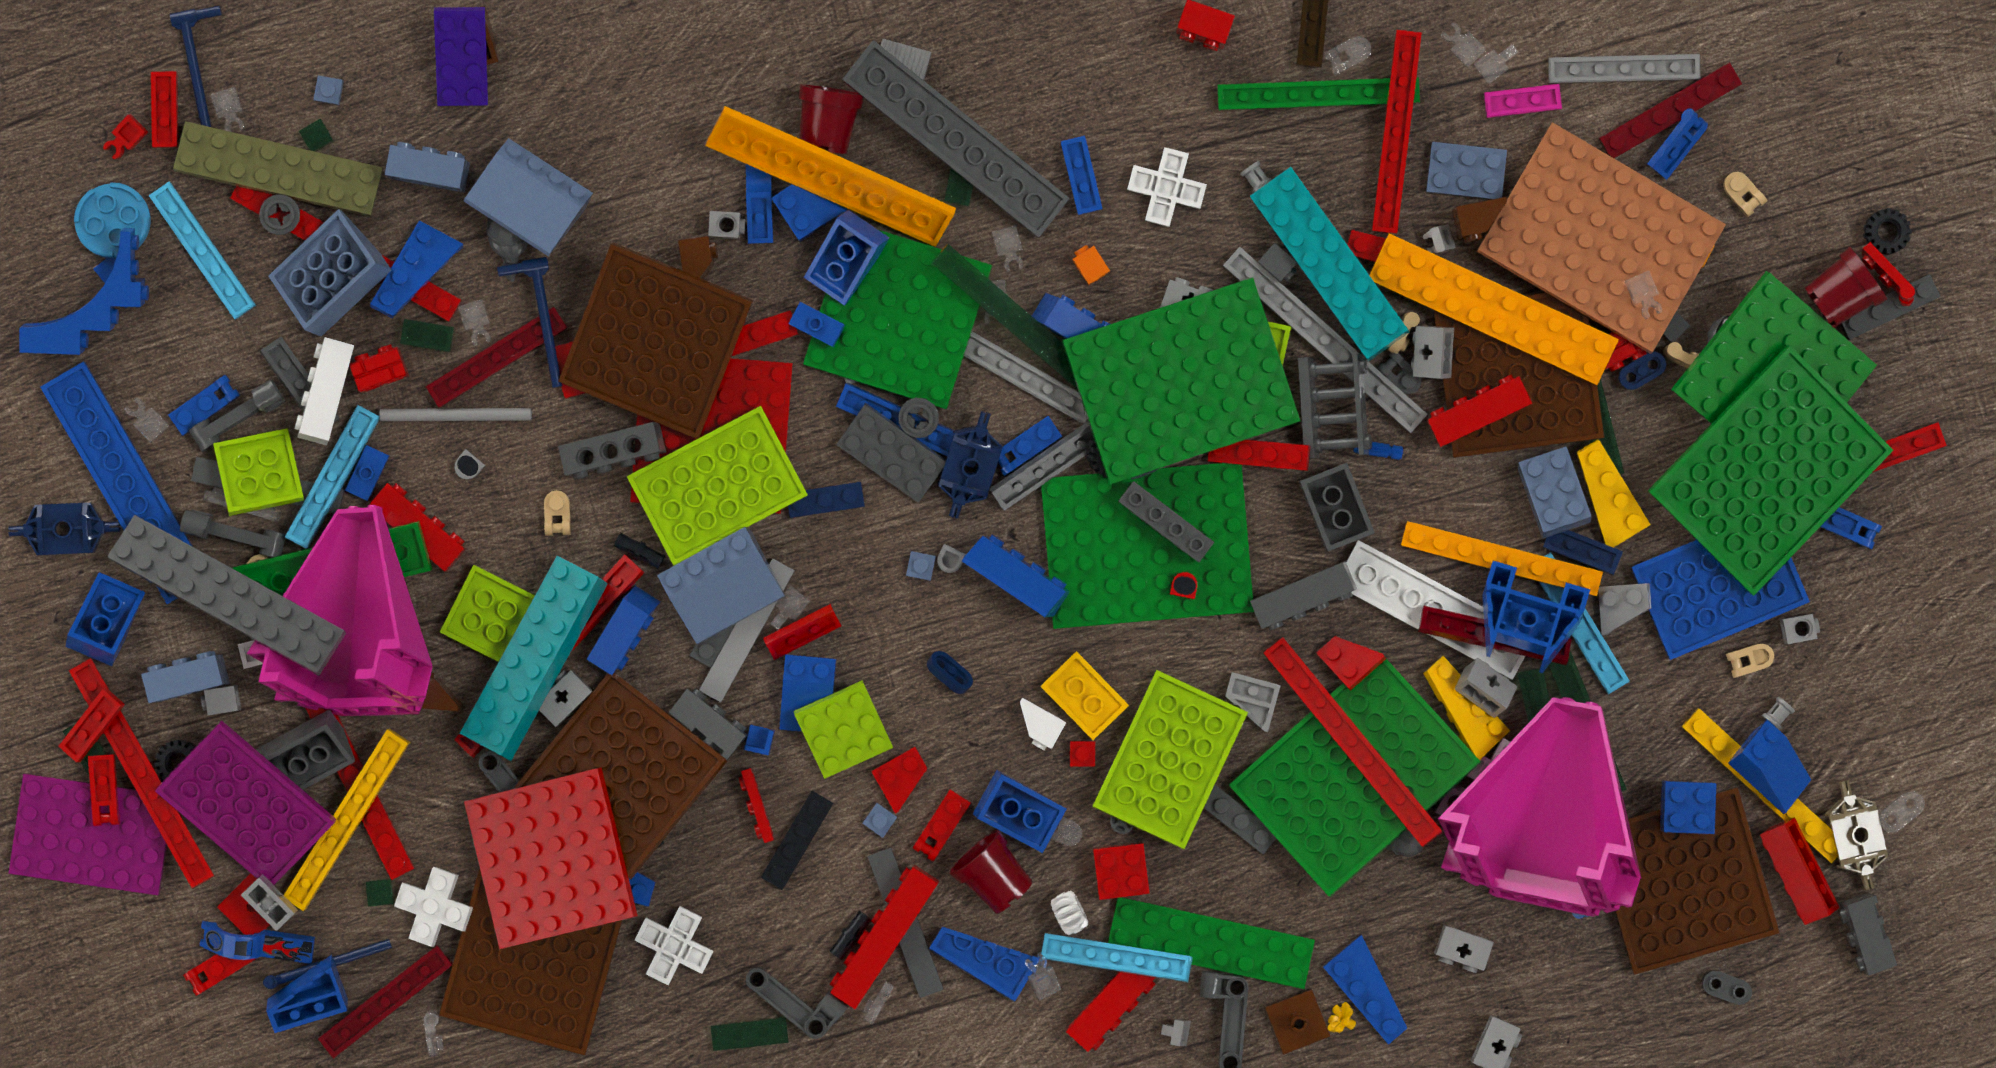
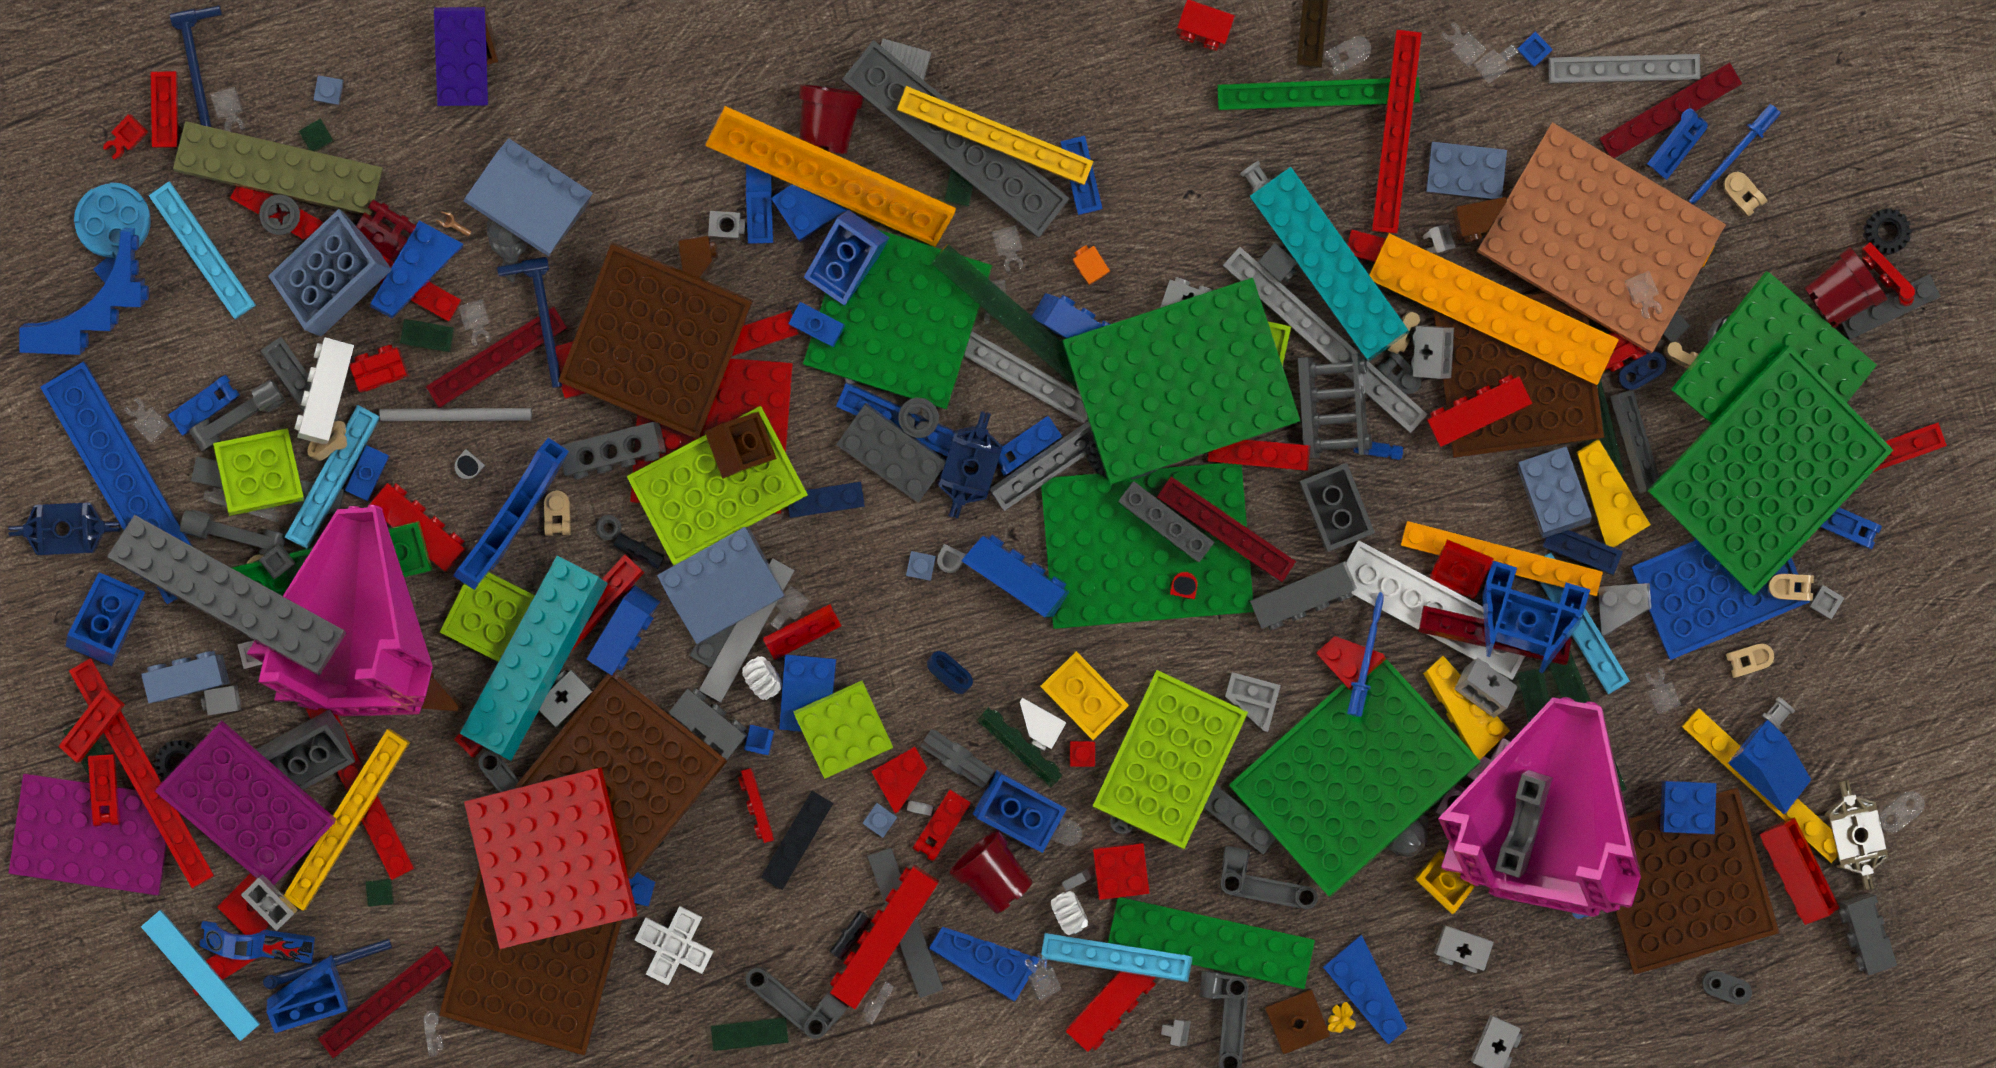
(200, 975): none -> medium azure tile
(277, 561): none -> dark grey tile
(336, 441): none -> tan plate
(385, 239): none -> dark red plate
(427, 167): sand blue brick -> none
(433, 906): white plate -> none
(453, 224): none -> medium nougat hand
(513, 514): none -> blue arch
(608, 519): none -> dark grey plate
(740, 444): none -> reddish brown slope
(762, 678): none -> white gear
(919, 807): none -> light grey tile
(957, 758): none -> dark grey piece
(994, 135): none -> yellow plate
(1013, 740): none -> clear green plate
(1078, 878): none -> dark grey tile
(1166, 187): white plate -> none
(1226, 529): none -> dark red plate
(1258, 888): none -> dark grey piece
(1353, 742): red plate -> none
(1360, 689): none -> blue piece
(1442, 884): none -> yellow slope
(1461, 569): none -> red plate
(1522, 101): dark pink tile -> none
(1522, 834): none -> dark grey arch
(1534, 49): none -> blue plate
(1635, 440): none -> dark grey plate
(1663, 695): none -> clear plate
(1757, 128): none -> blue piece
(1782, 586): none -> tan plate
(1788, 628): light grey brick -> none
(1826, 602): none -> light grey plate

